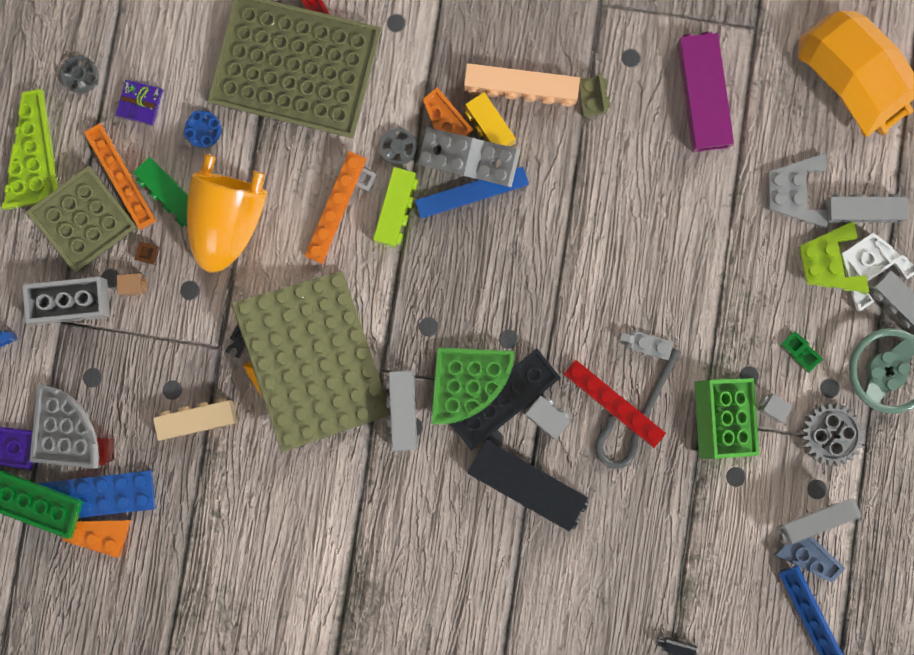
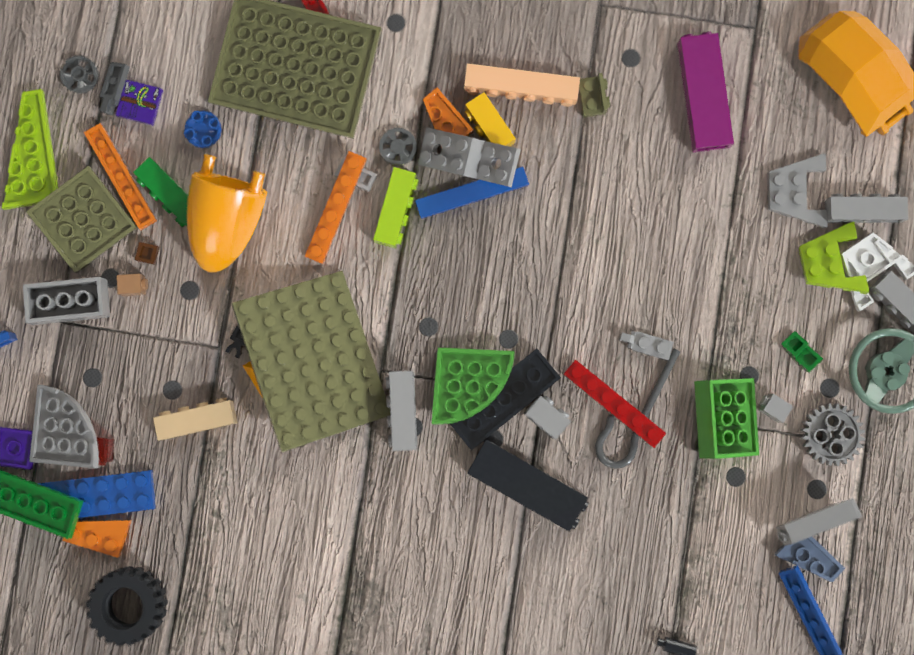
(101, 609): none -> black tyre
(113, 87): none -> dark grey hinge

